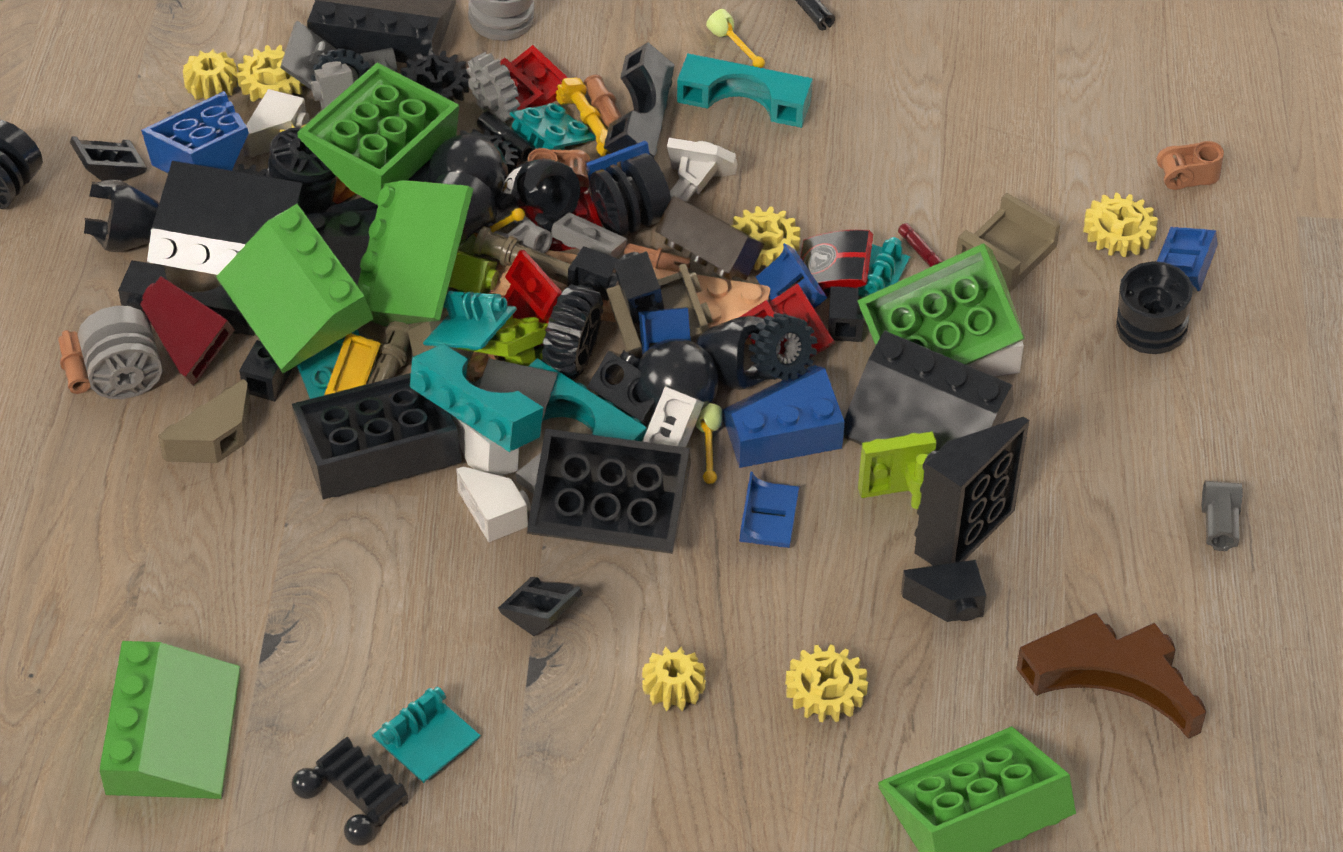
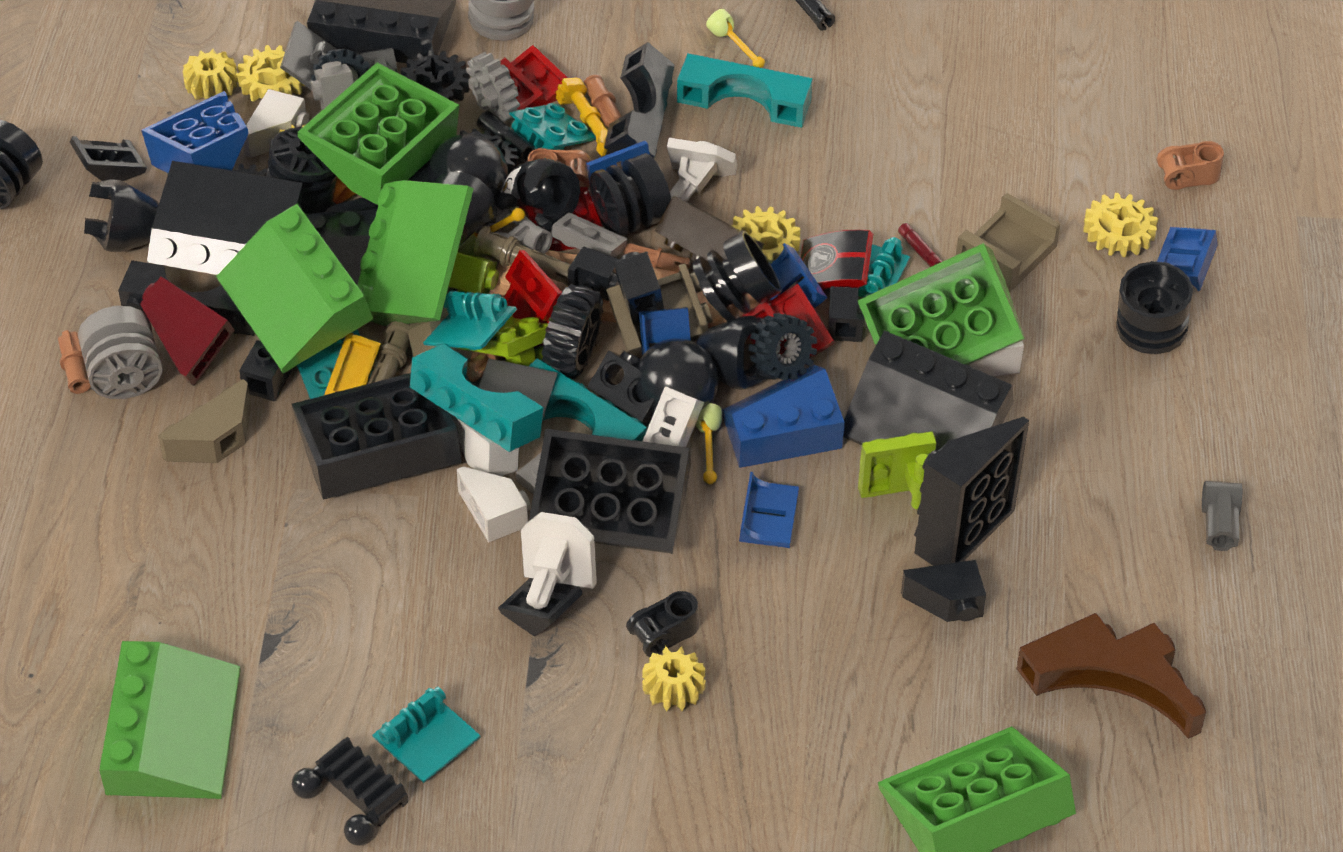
(556, 552): none -> white piece
(660, 625): none -> black piece
(732, 279): none -> black wheel
(827, 685): light yellow gear -> none

